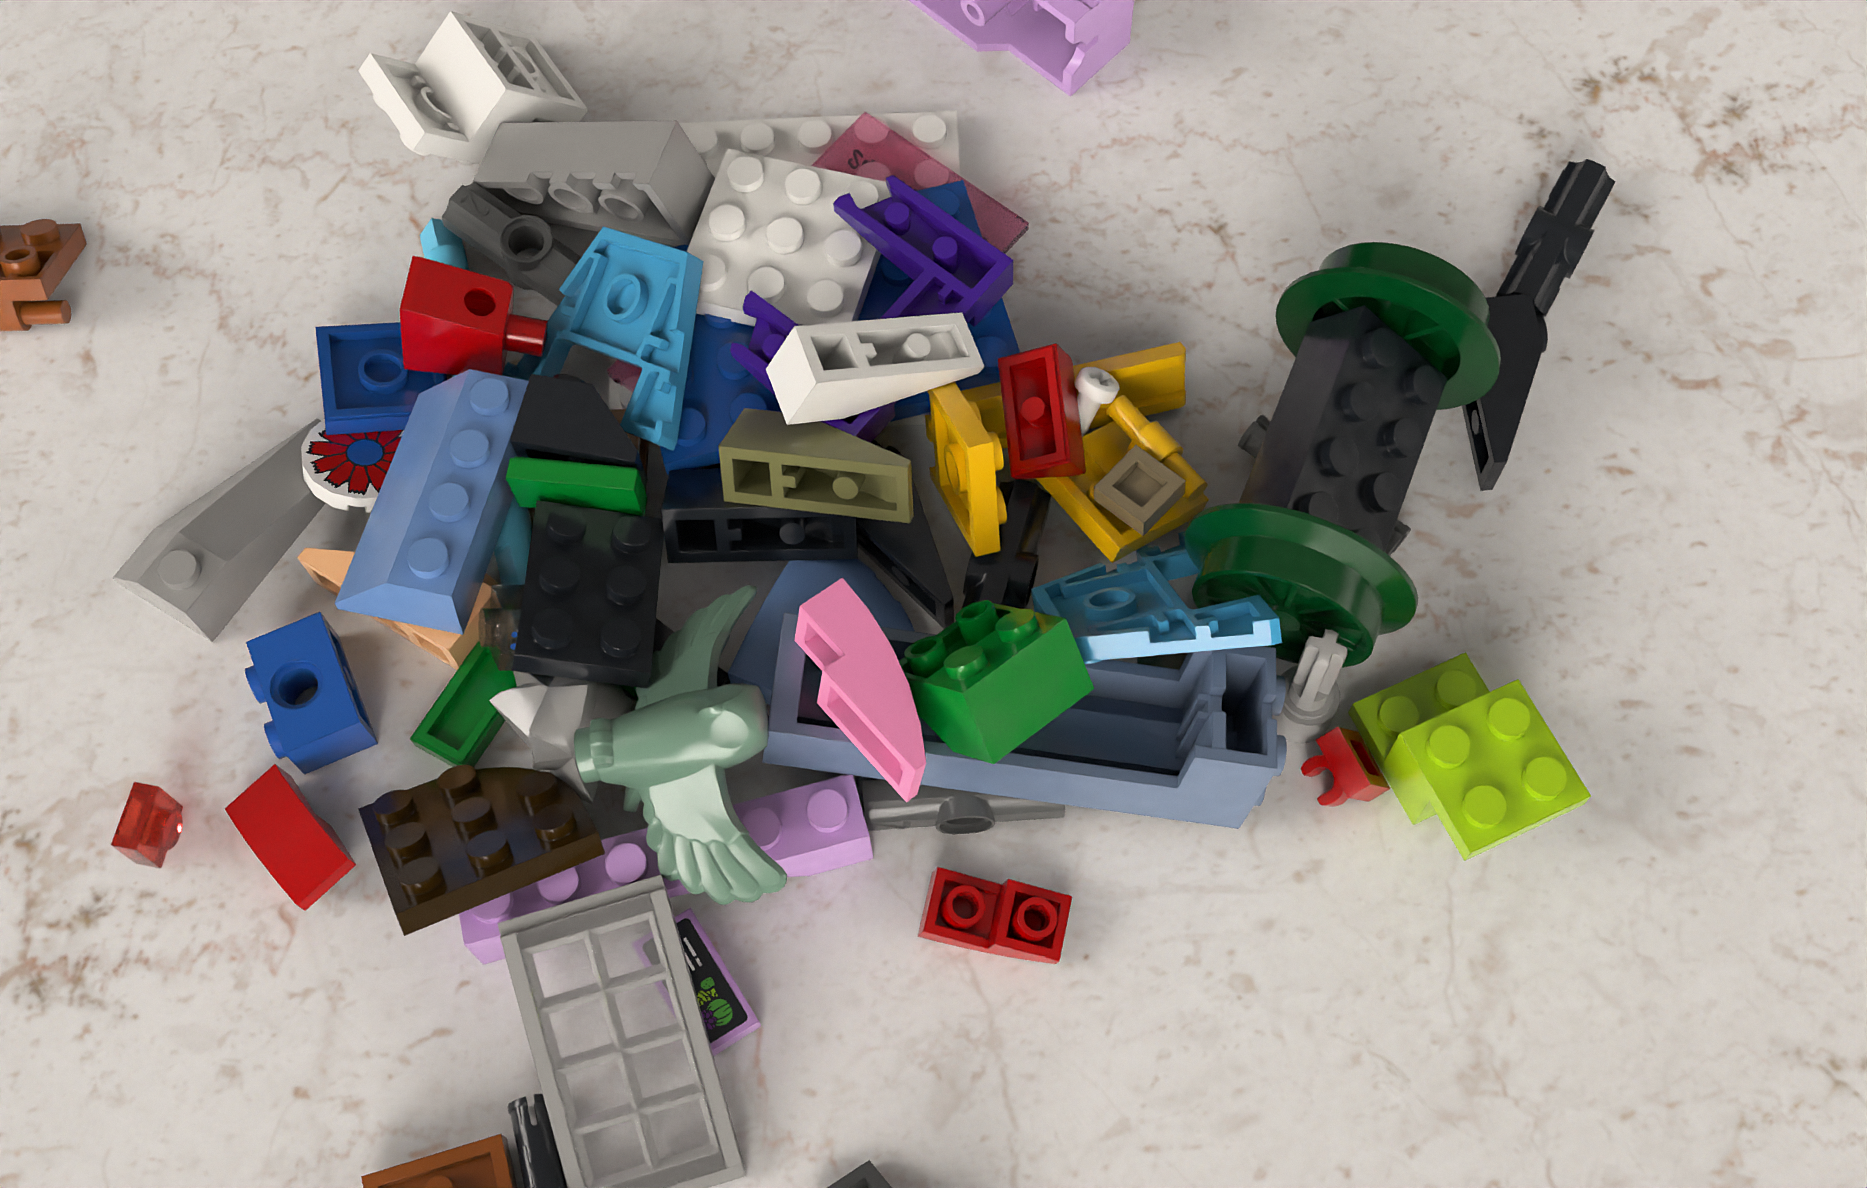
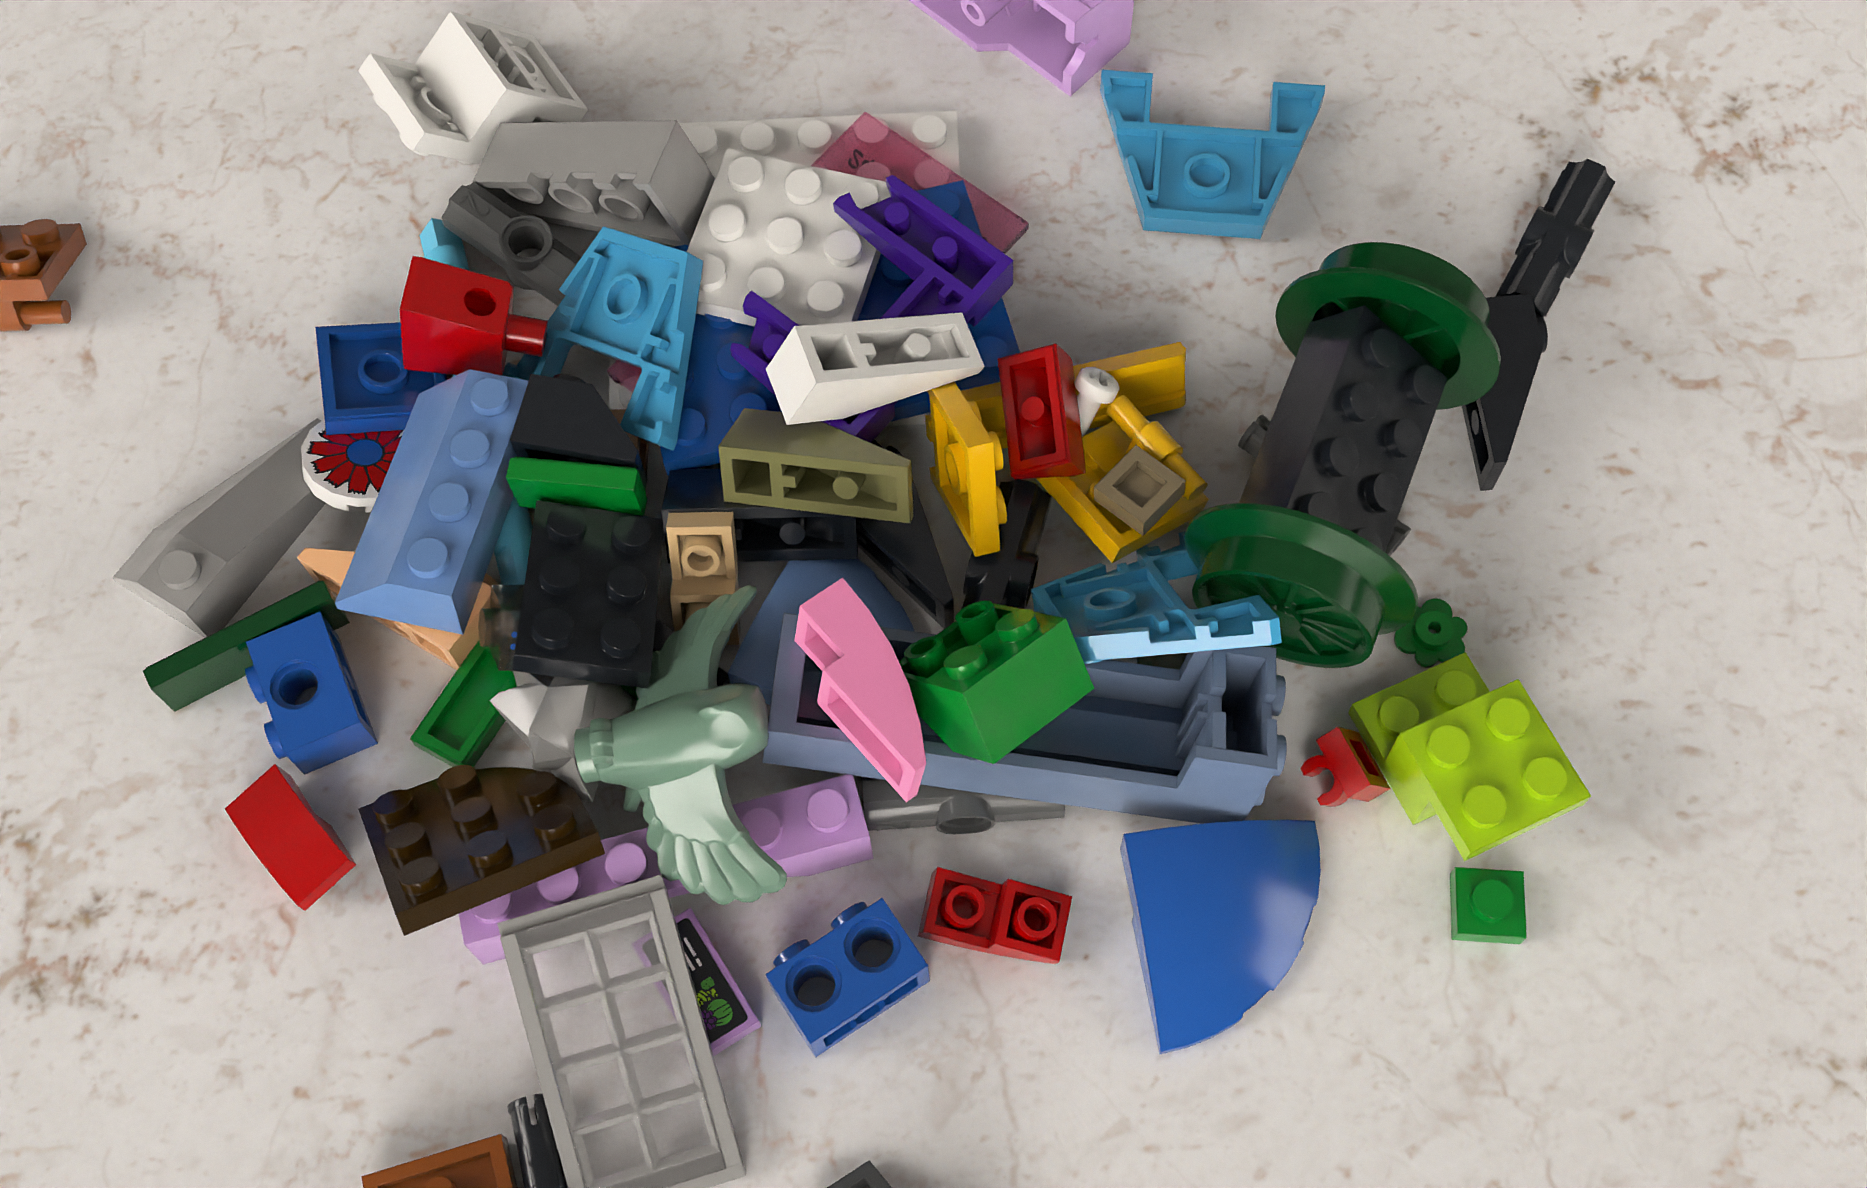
(148, 825): clear red plate -> none
(225, 655): none -> dark green tile
(701, 563): none -> tan slope
(859, 990): none -> blue brick
(1204, 175): none -> dark azure wing
(1218, 918): none -> blue brick
(1312, 690): light grey piece -> none
(1427, 646): none -> green plant
(1487, 905): none -> green plate

